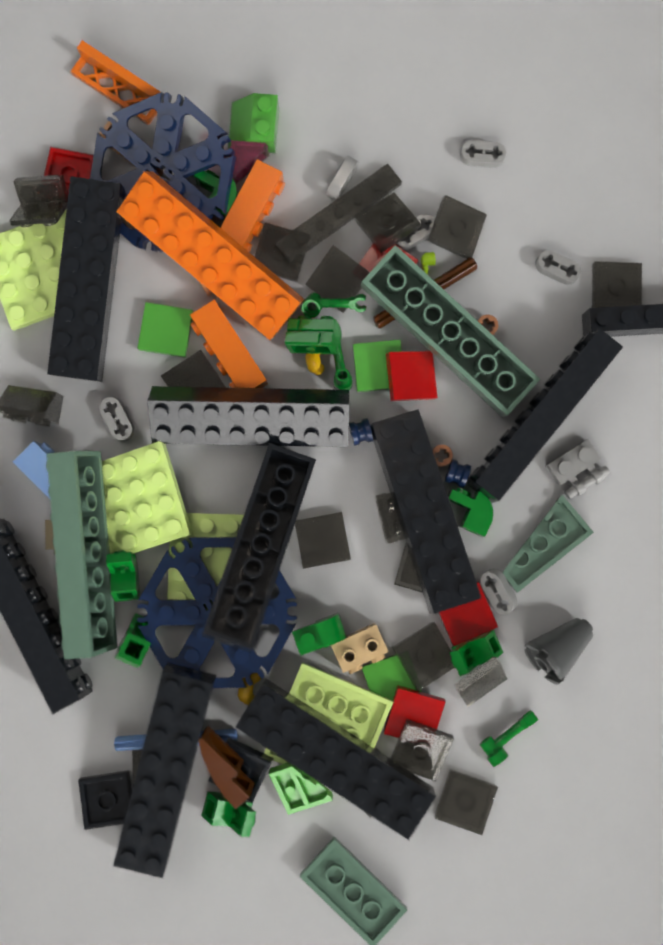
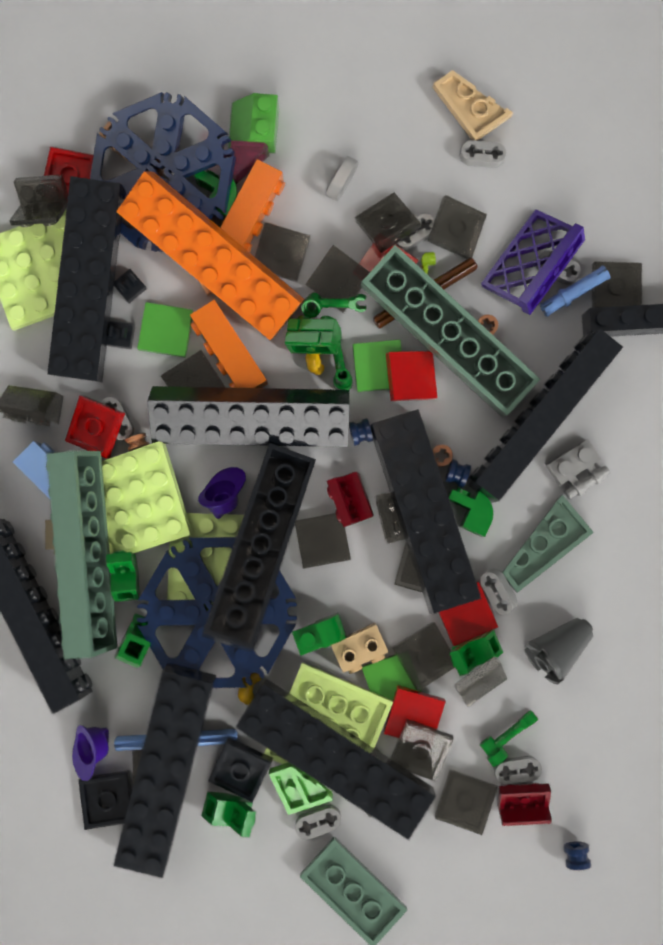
(89, 749): none -> dark purple piece
(94, 426): none -> red tile
(119, 74): orange fence -> none
(120, 335): none -> black tile
(129, 286): none -> black tile
(136, 441): none -> nougat bush
(222, 491): none -> dark purple piece
(225, 767): reddish brown slope -> none
(321, 827): none -> light grey beam
(338, 213): clear smoke tile -> none
(349, 498): none -> dark red bracket
(470, 108): none -> tan wing
(518, 775): none -> light grey beam
(524, 804): none -> dark red bracket
(551, 267): none -> dark purple fence
(566, 296): none -> medium blue pin
(577, 855): none -> dark blue wheel

